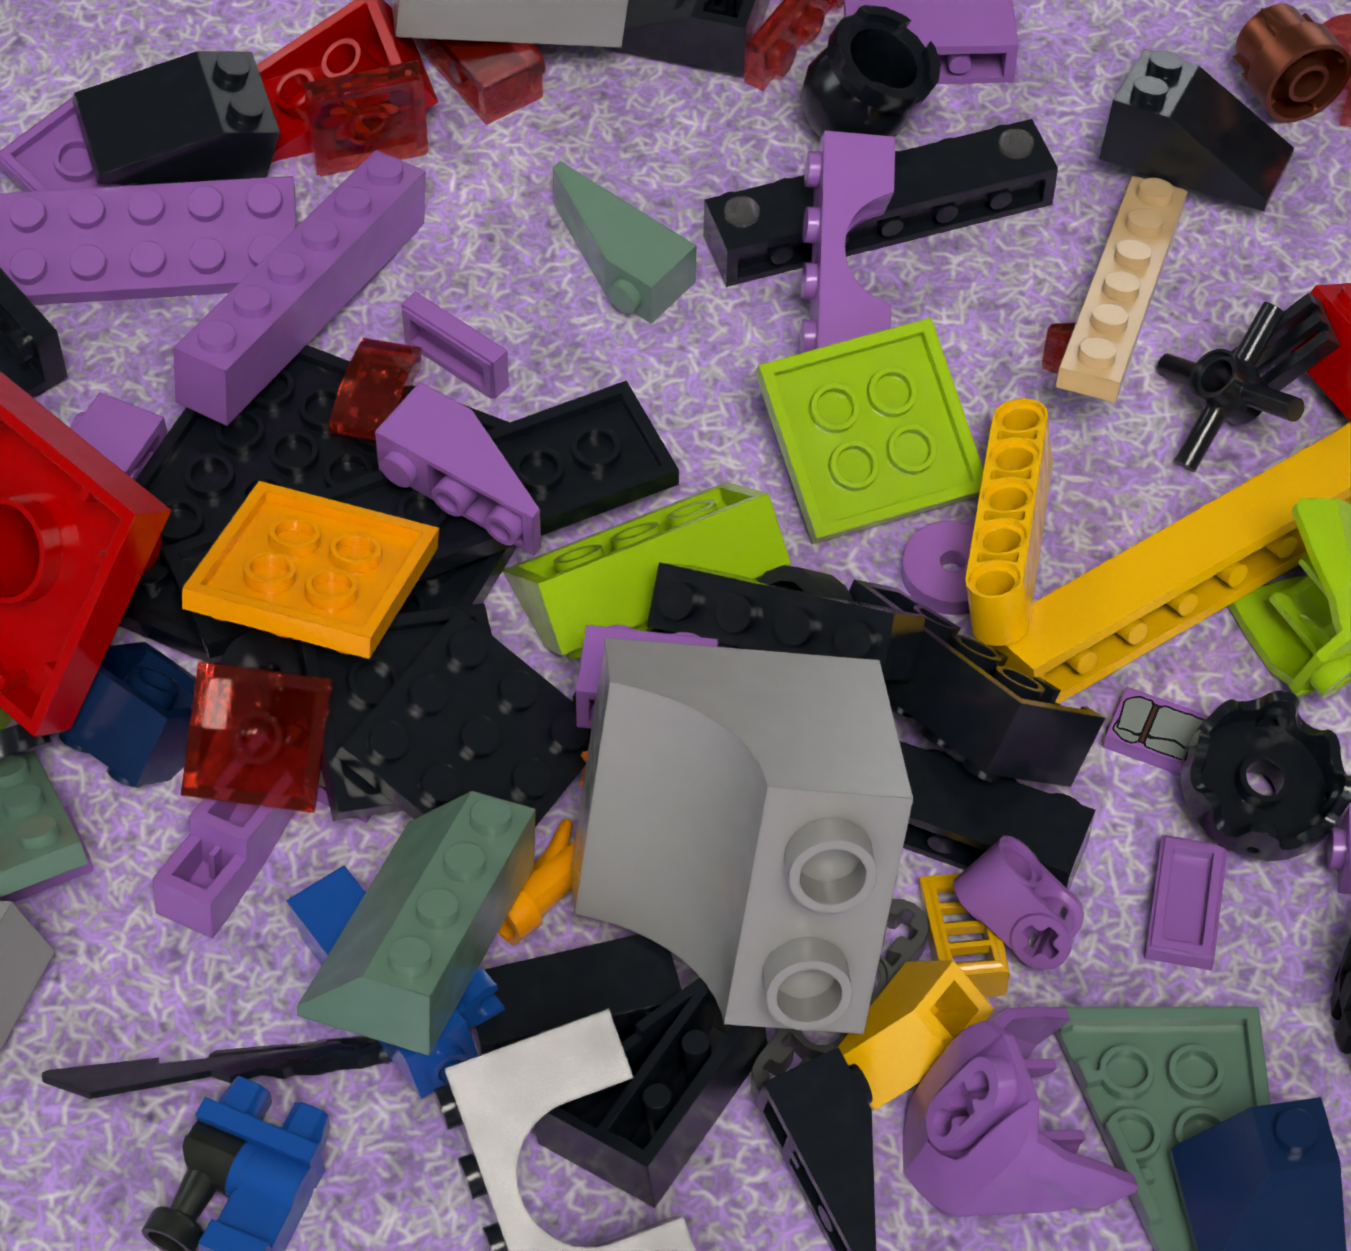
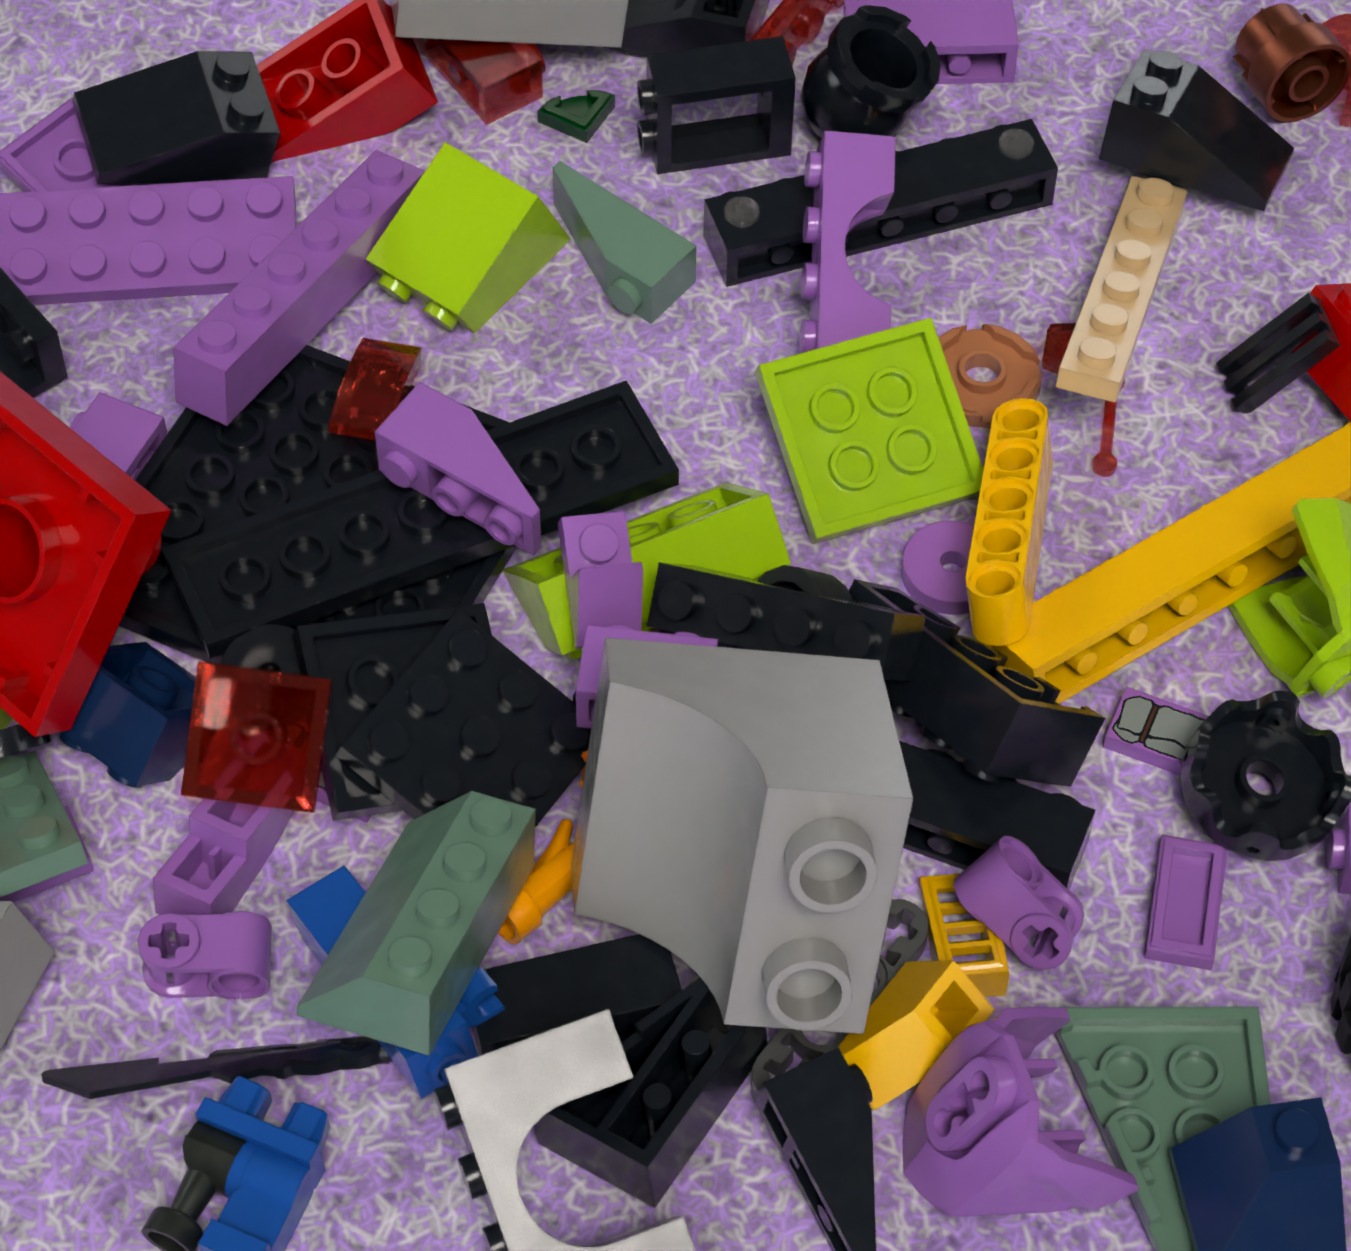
(212, 955): none -> medium lavender piece
(311, 569): light orange plate -> none
(364, 114): clear red tile -> none
(455, 346): medium lavender tile -> none
(465, 241): none -> lime slope
(577, 115): none -> dark green tile
(599, 572): none -> medium lavender slope
(712, 74): none -> black window
(1000, 351): none -> nougat tile
(1105, 462): none -> clear red hinge
(1230, 387): black bar -> none

